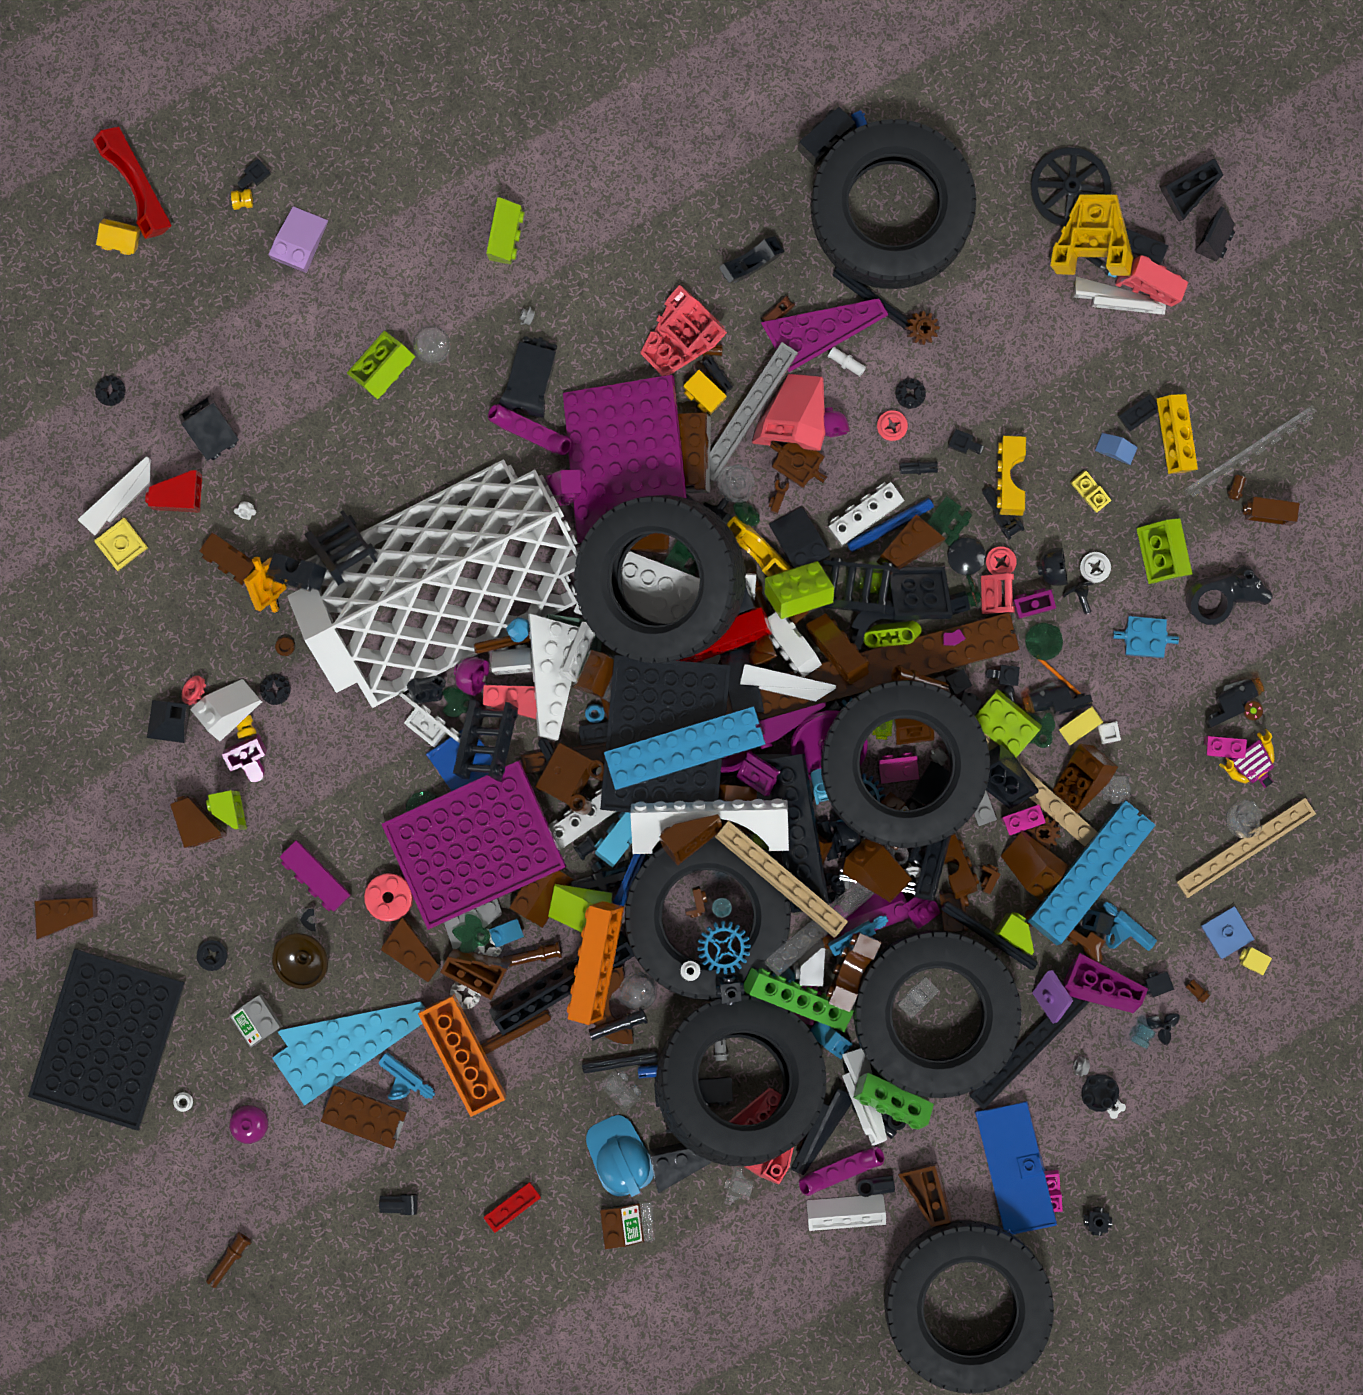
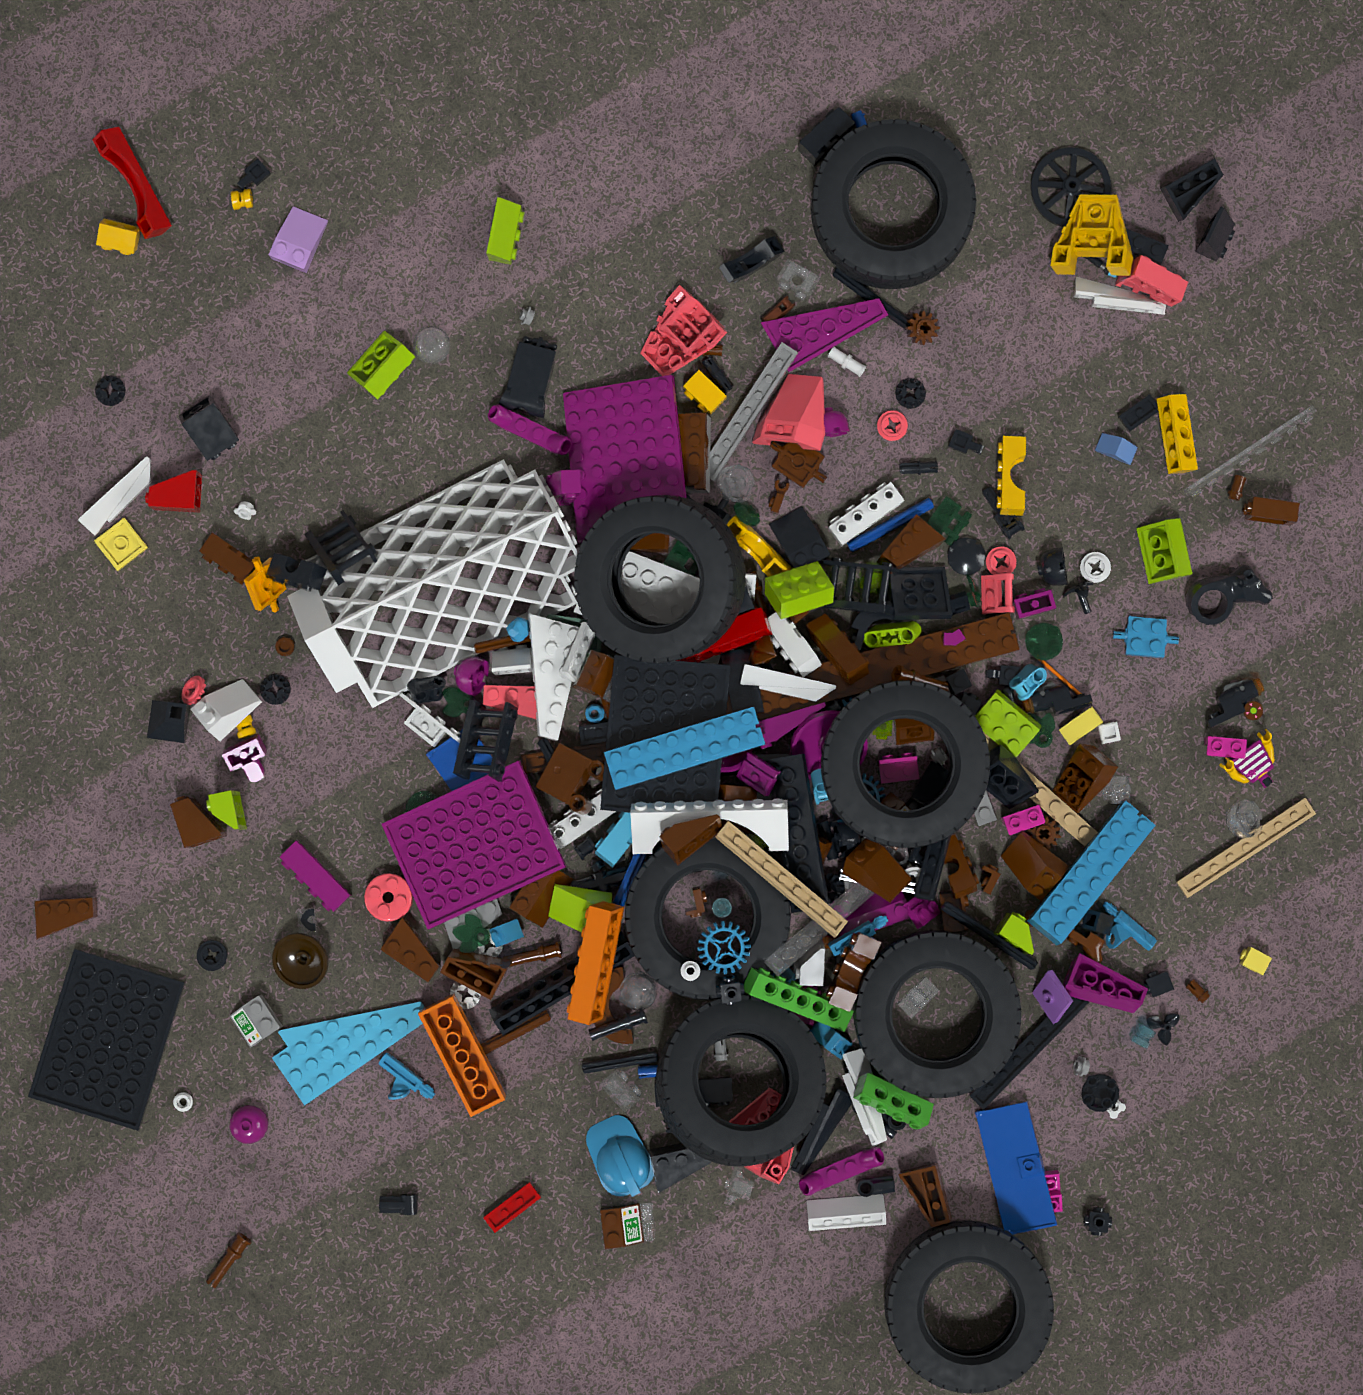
(364, 1116): reddish brown piece -> none
(791, 270): none -> clear brick
(1027, 682): none -> medium azure piece
(1090, 491): light yellow slope -> none
(1227, 932): medium blue plate -> none

